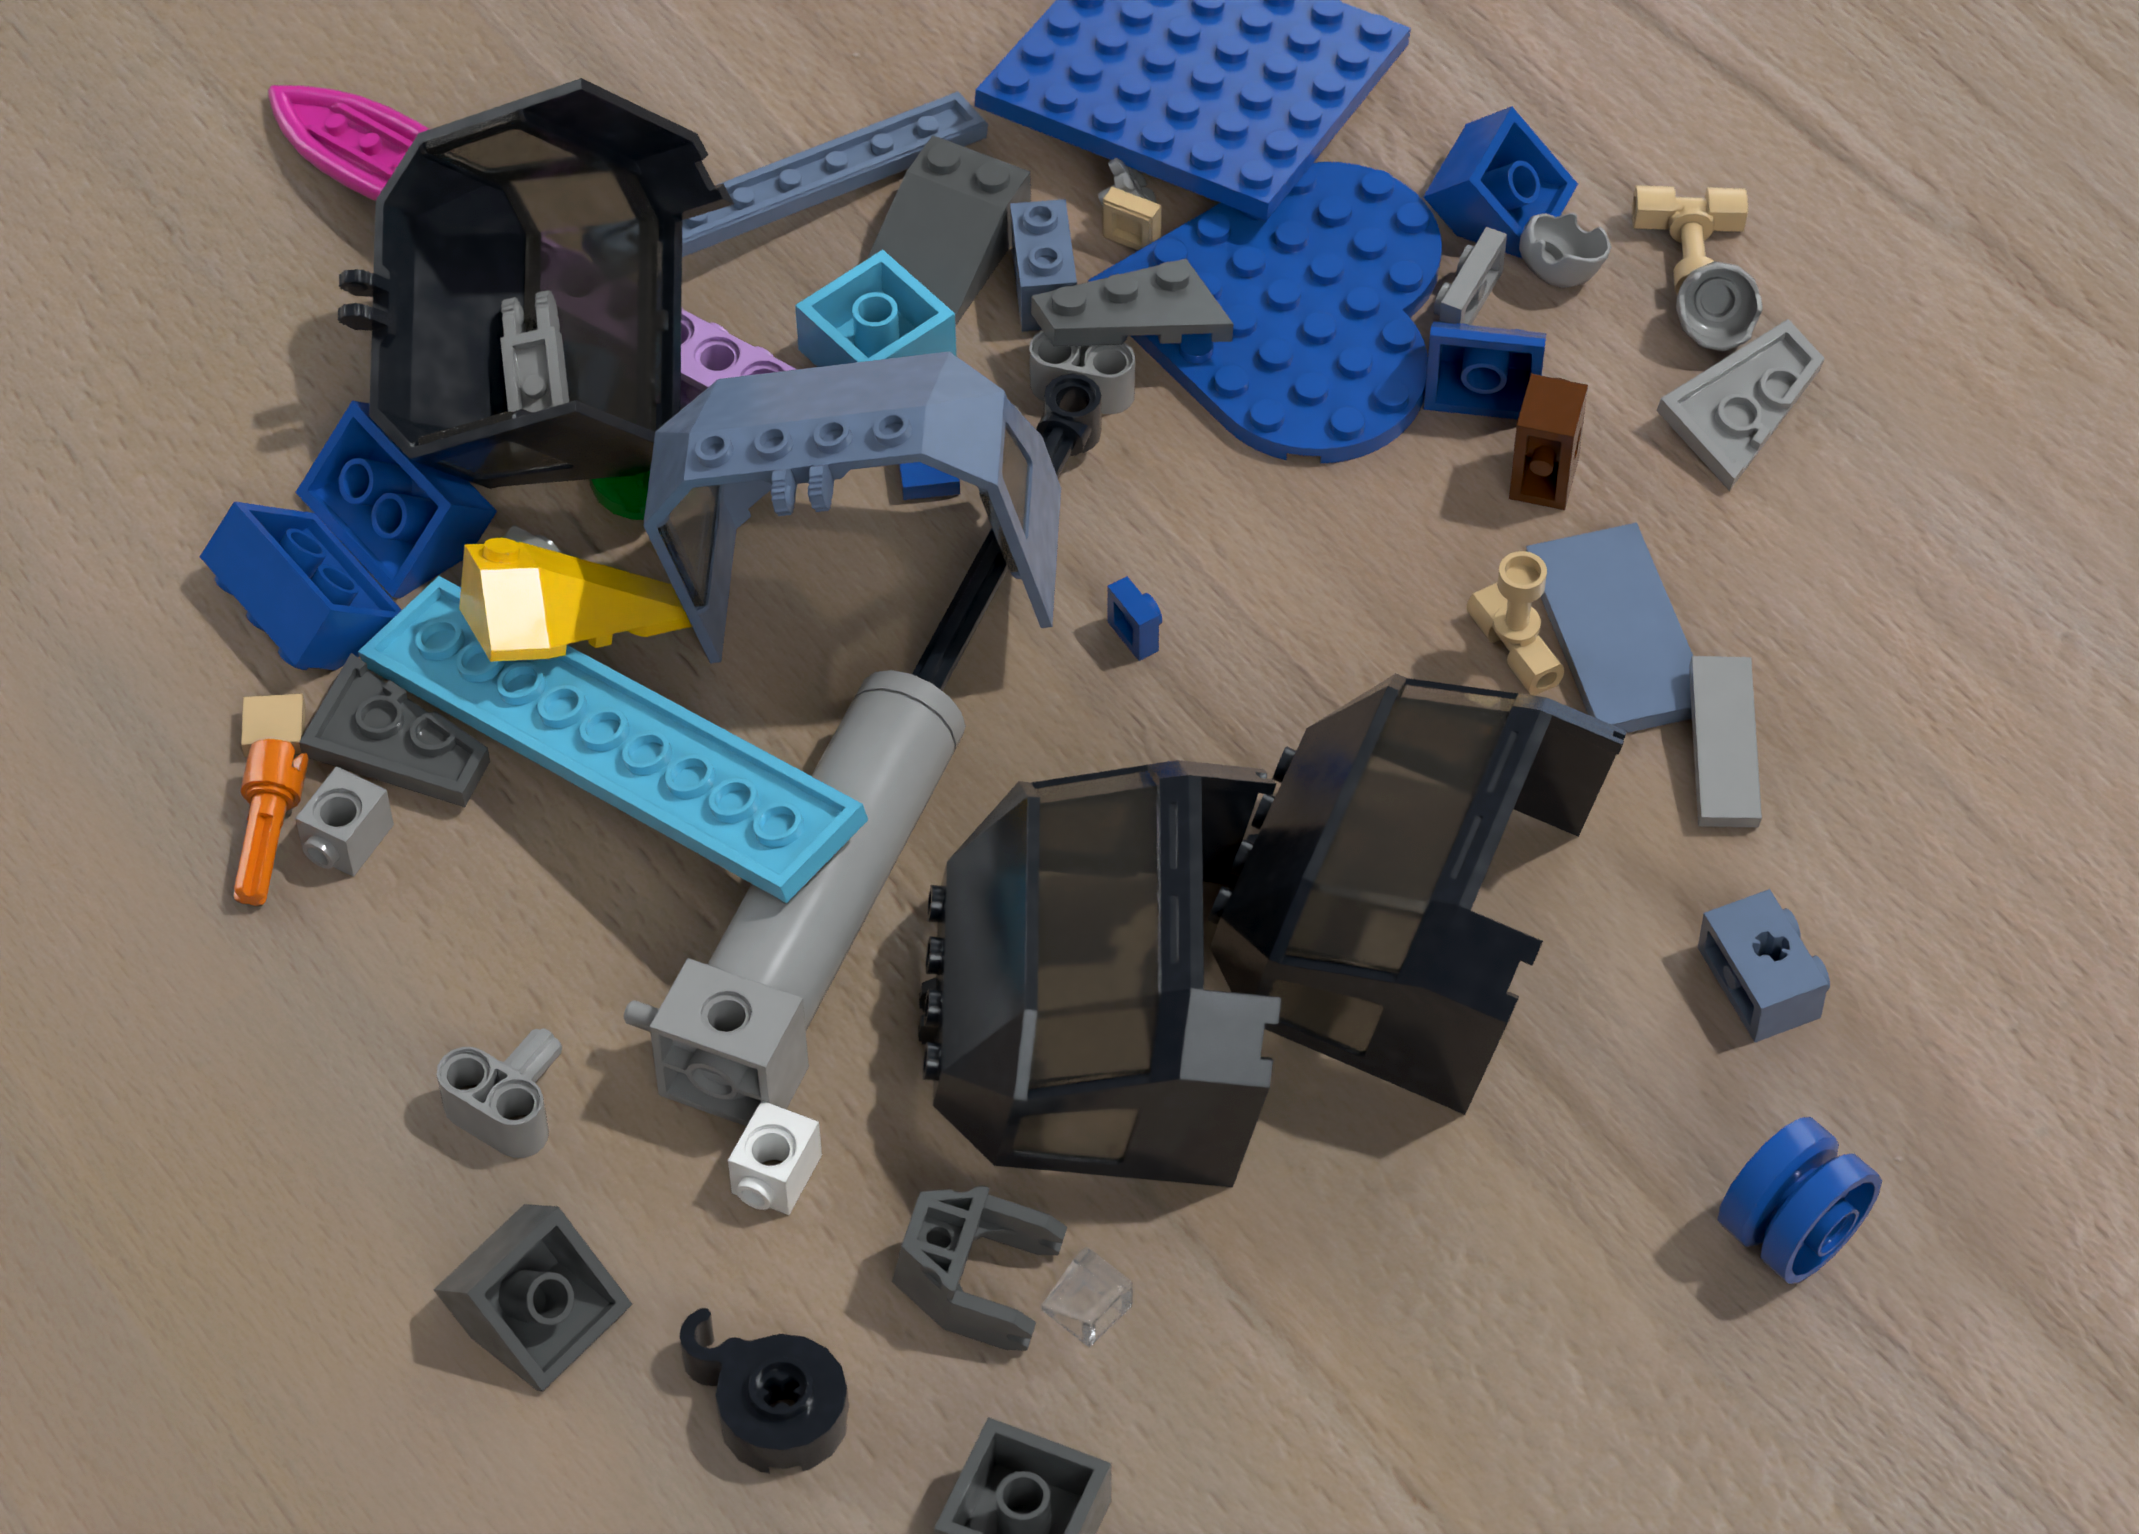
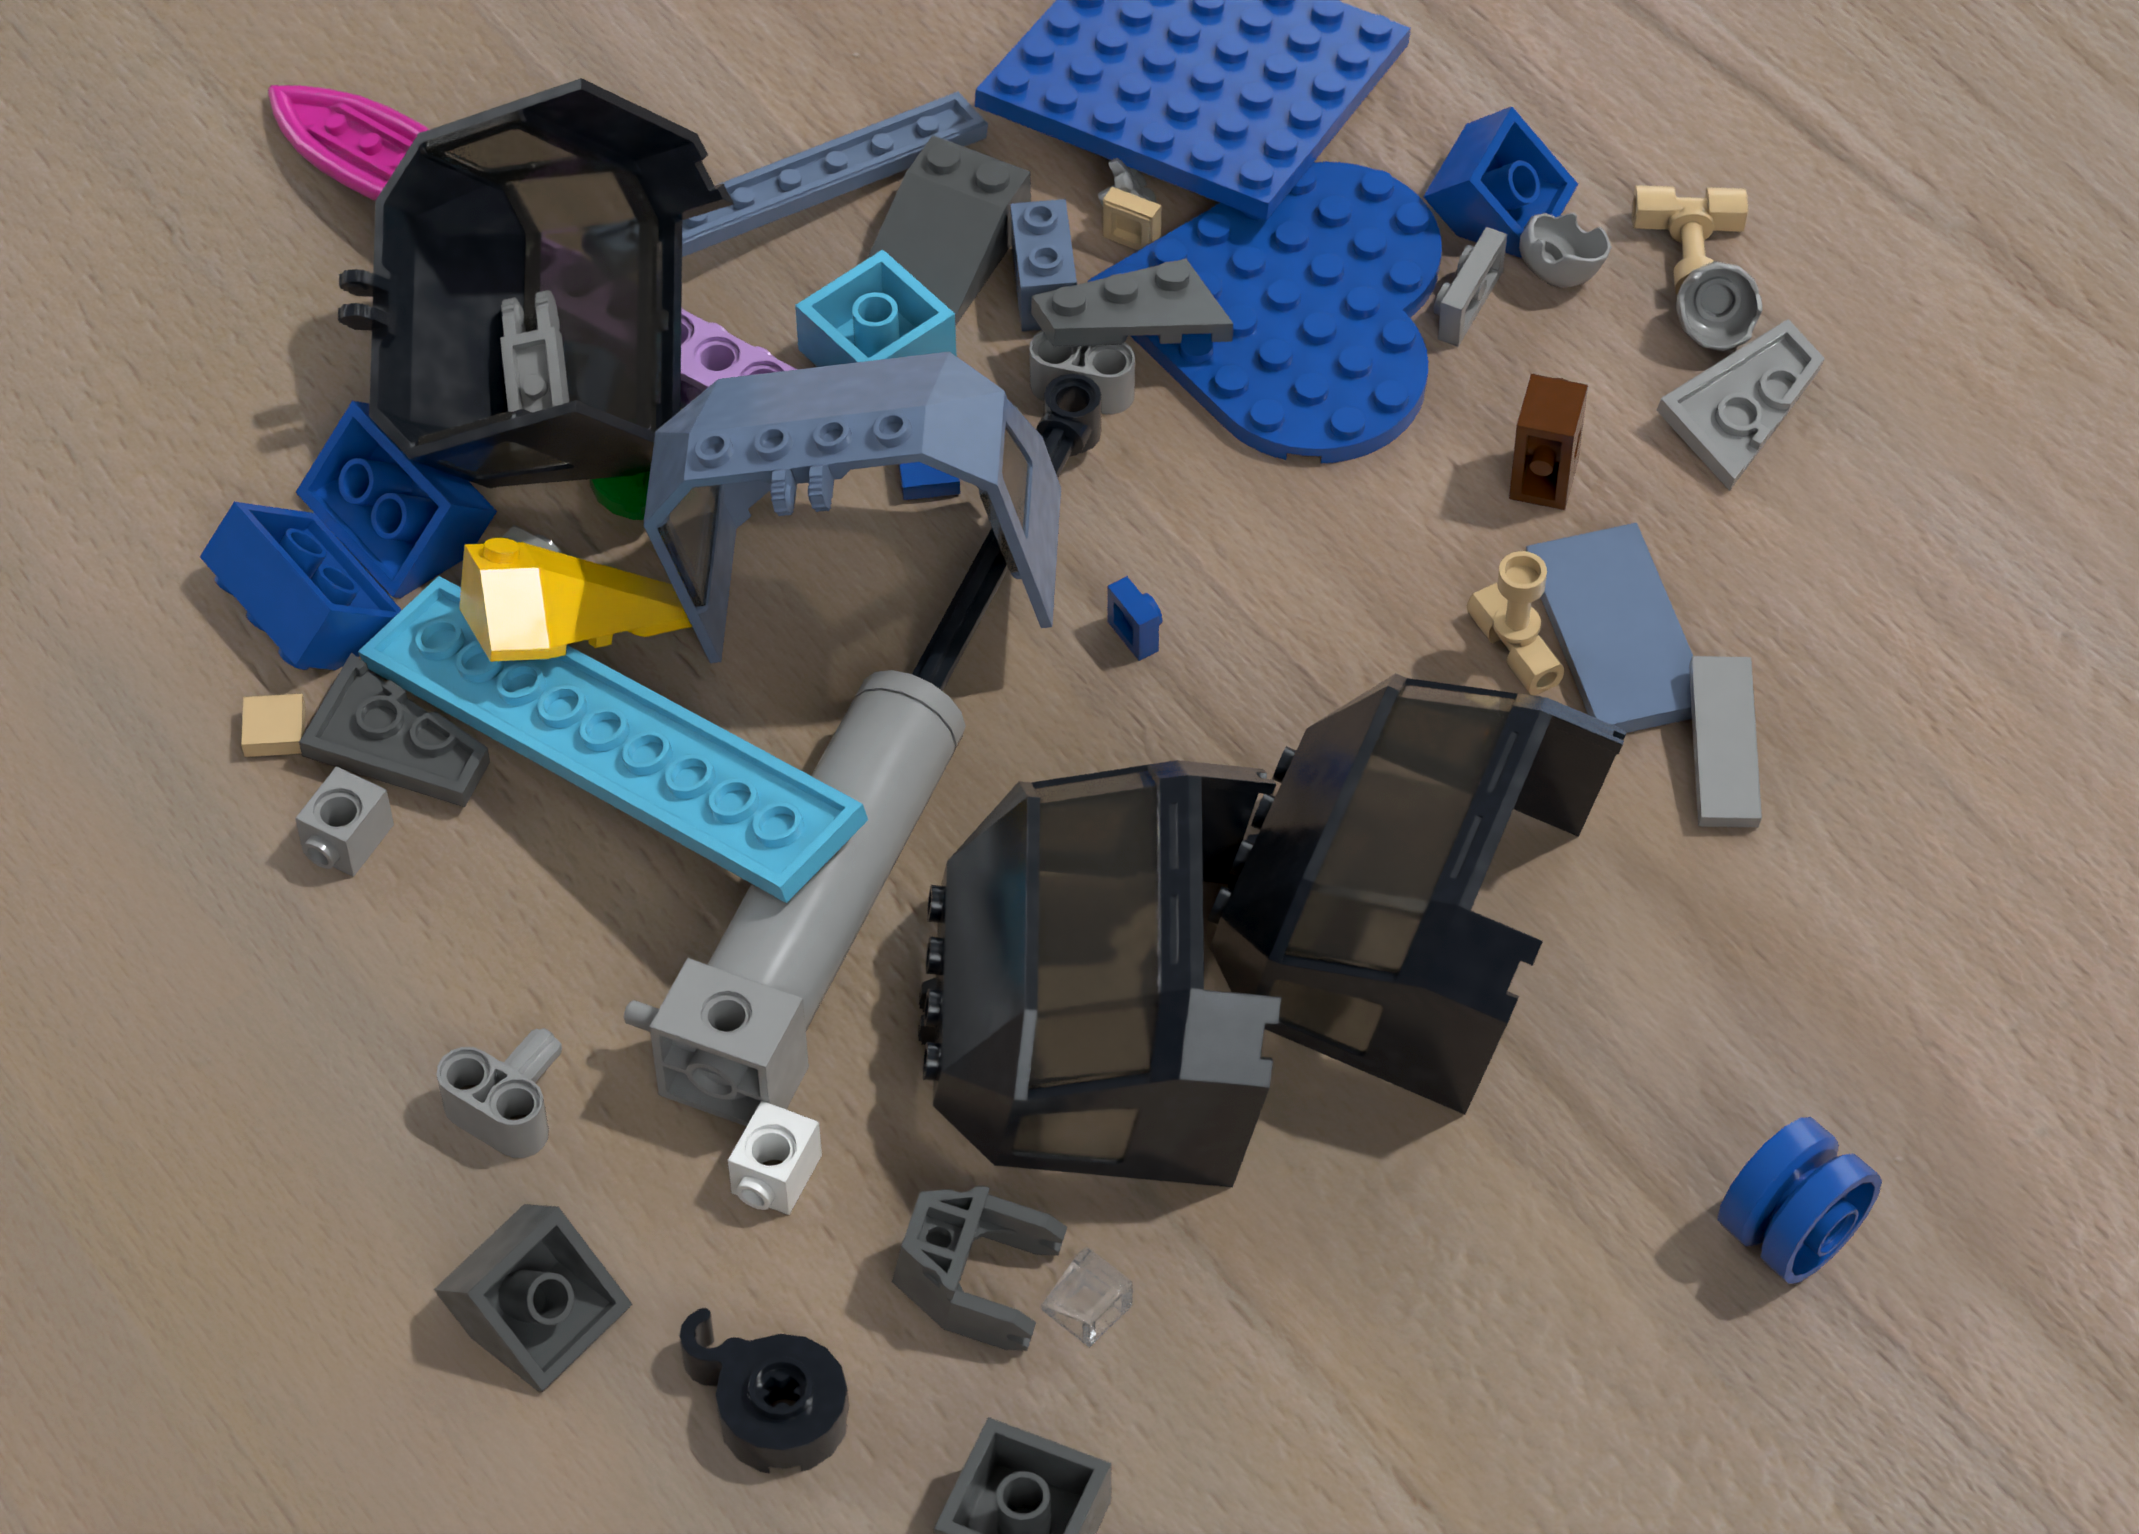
(271, 789): orange piece -> none
(1481, 369): blue slope -> none
(1763, 965): sand blue brick -> none

